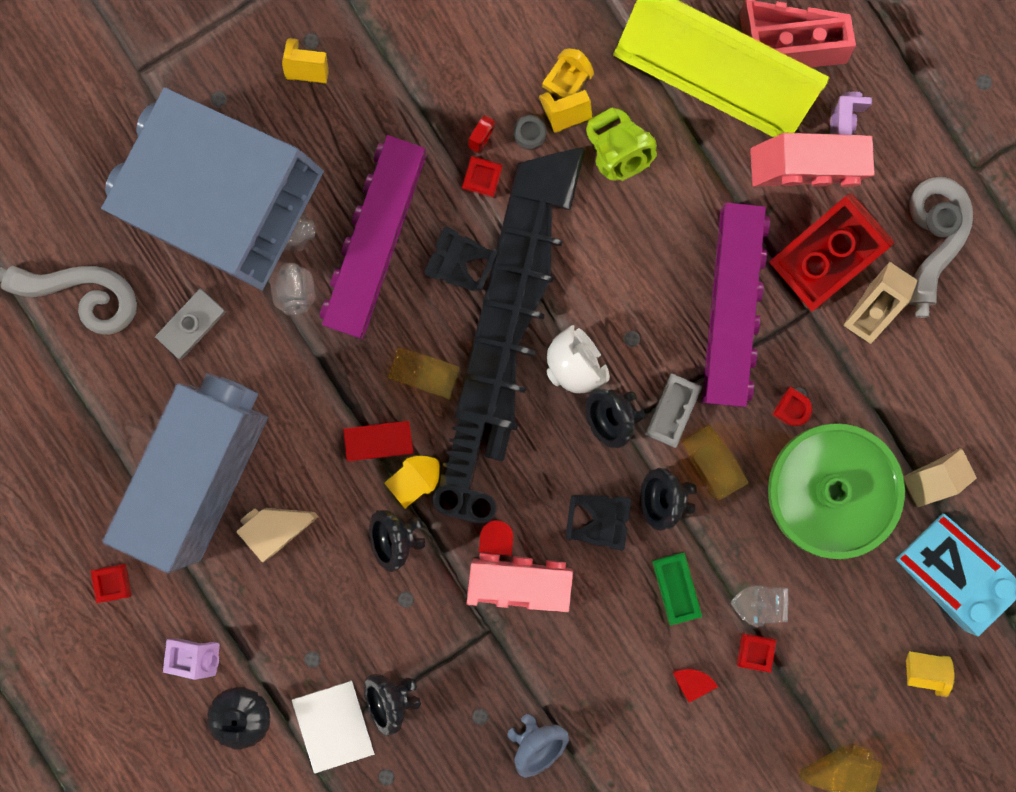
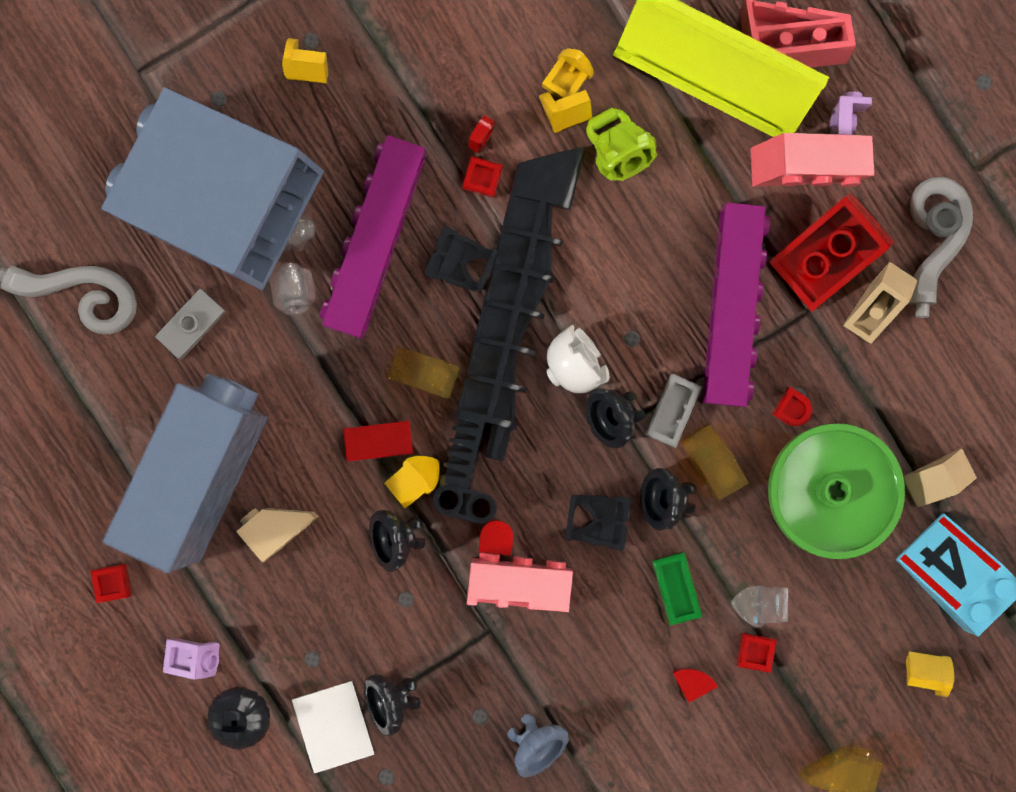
(530, 132): dark grey tile -> none

